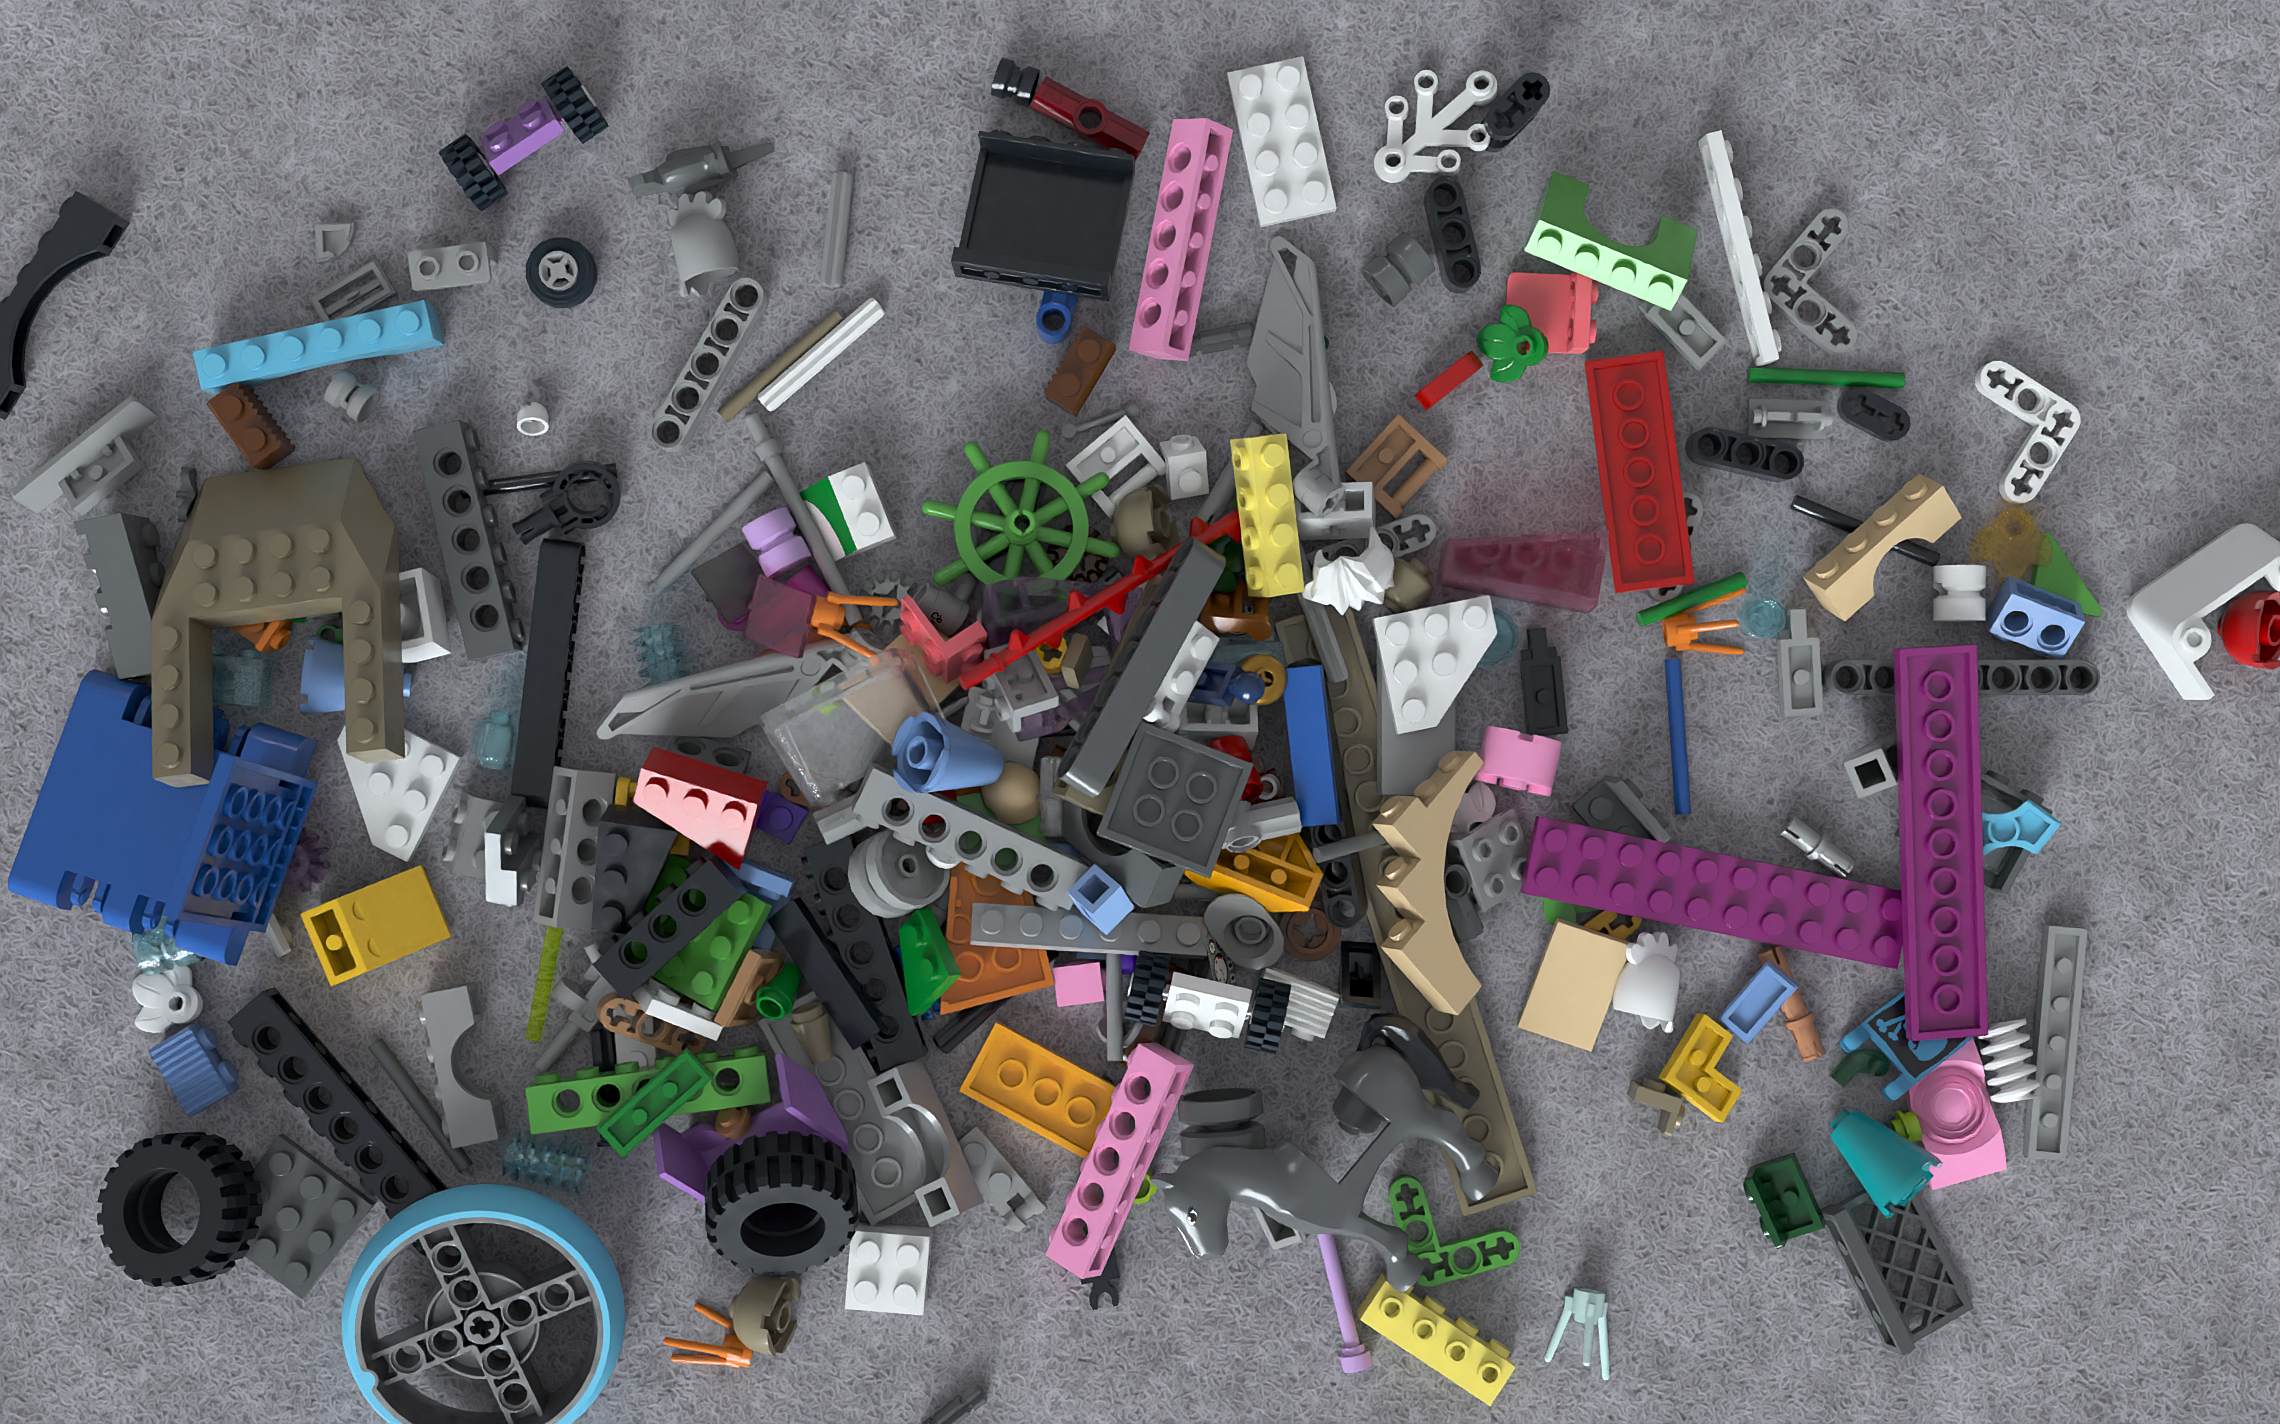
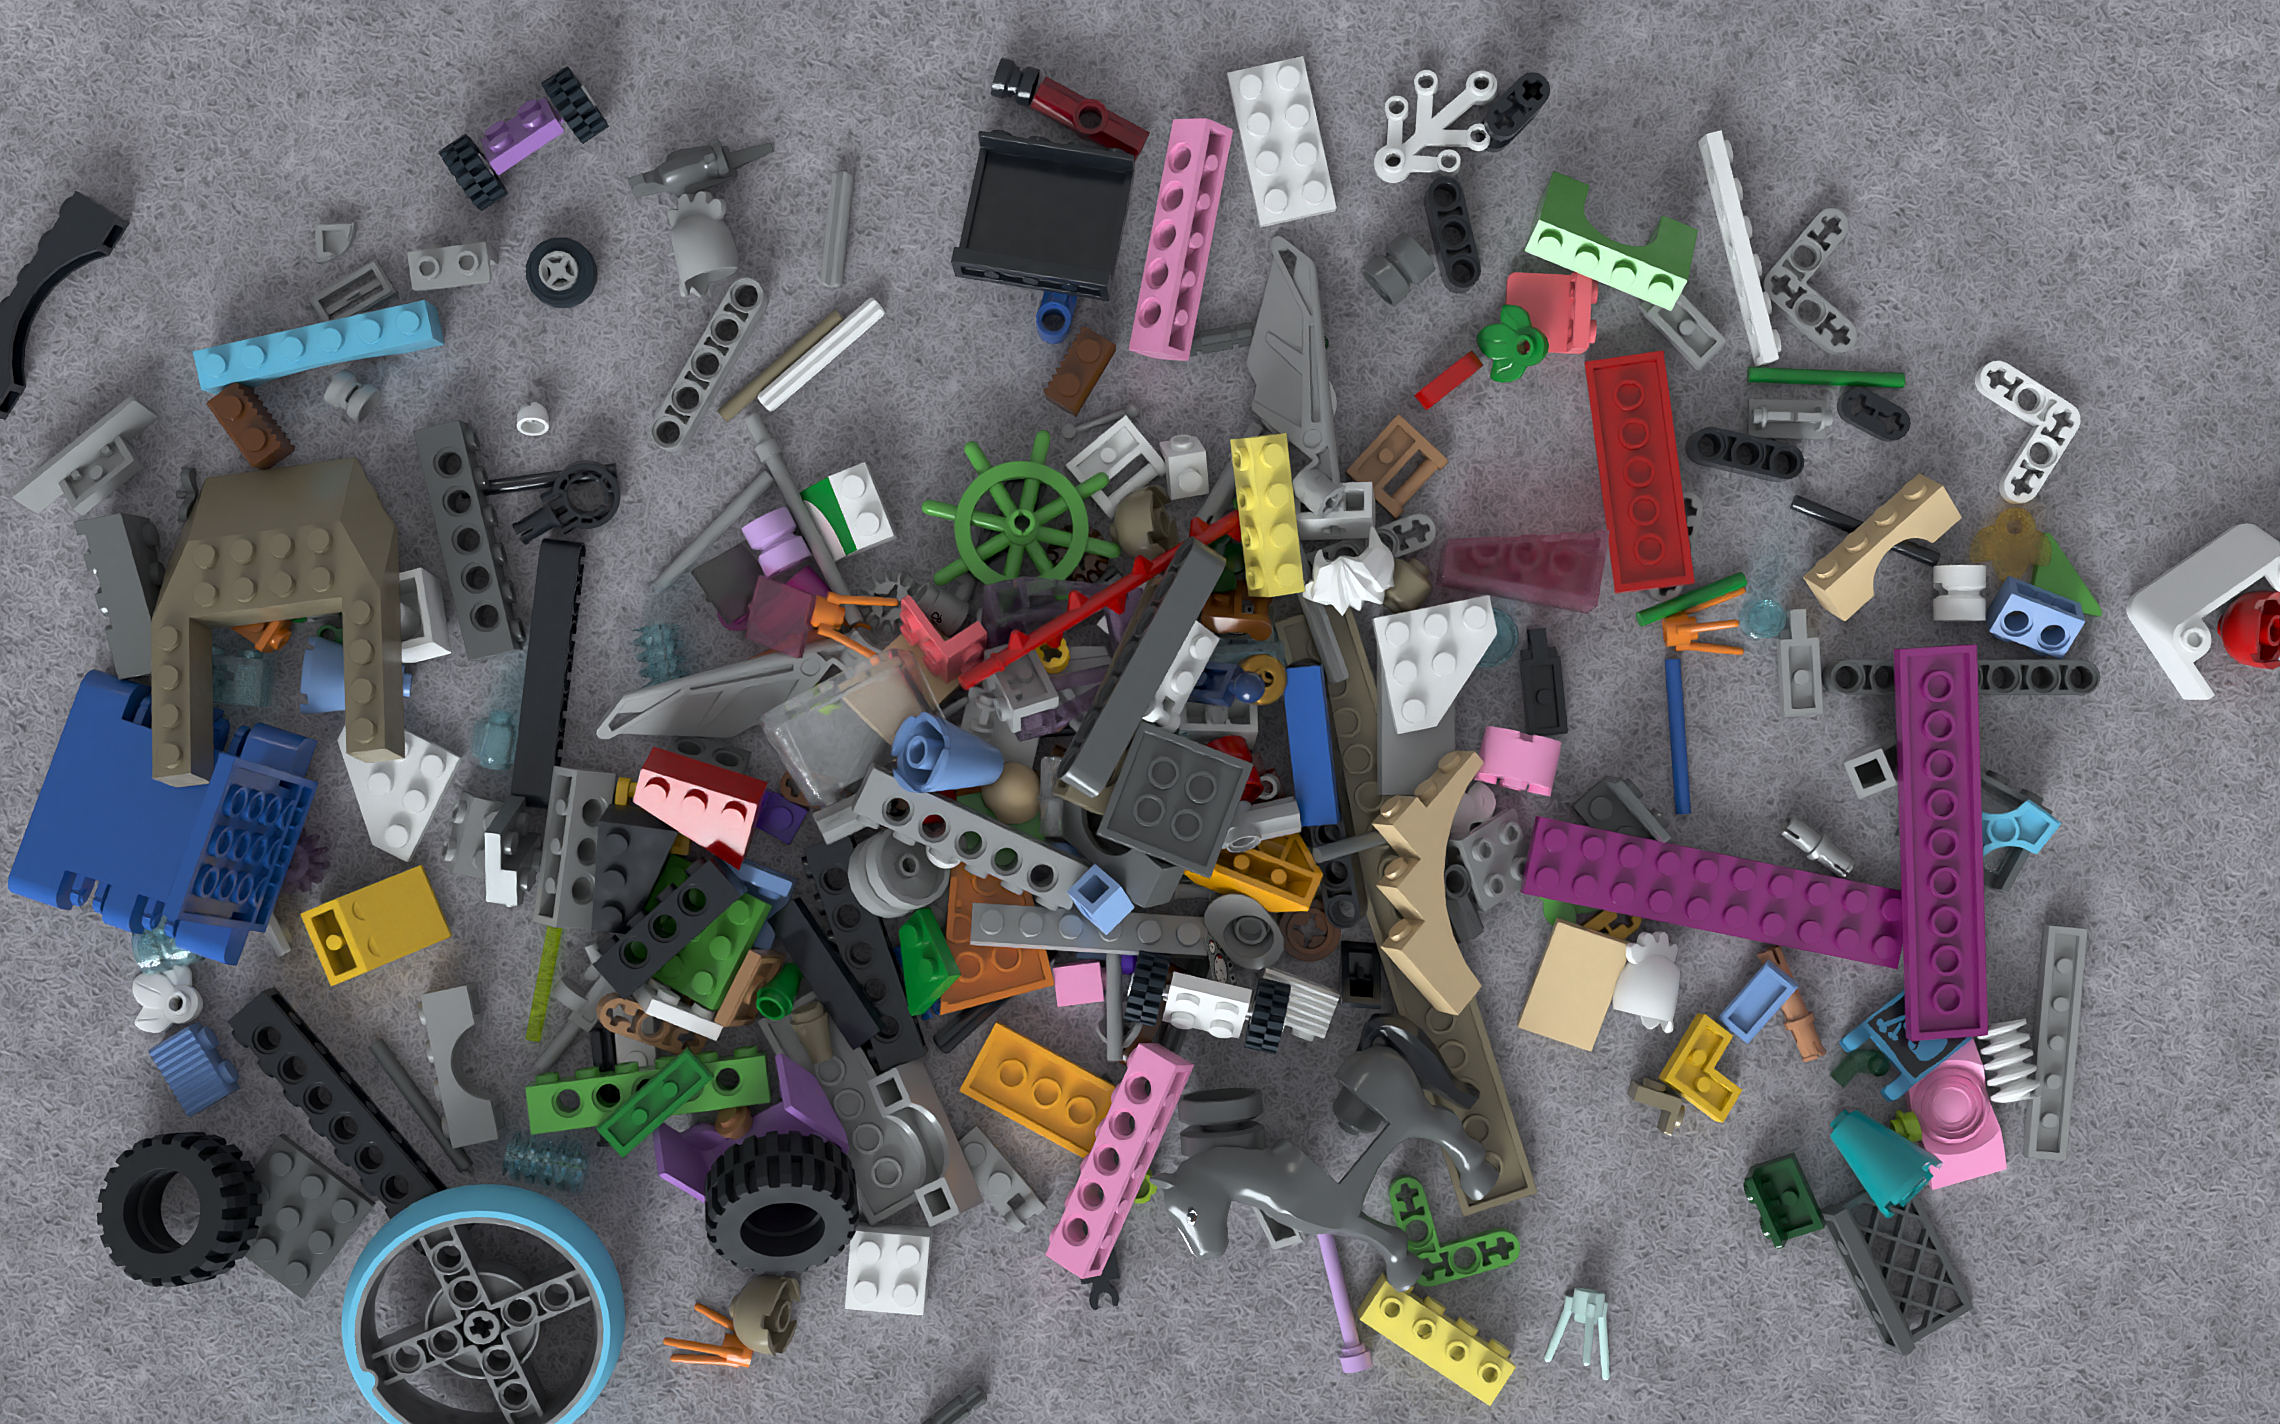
(1077, 661): dark tan tile -> none

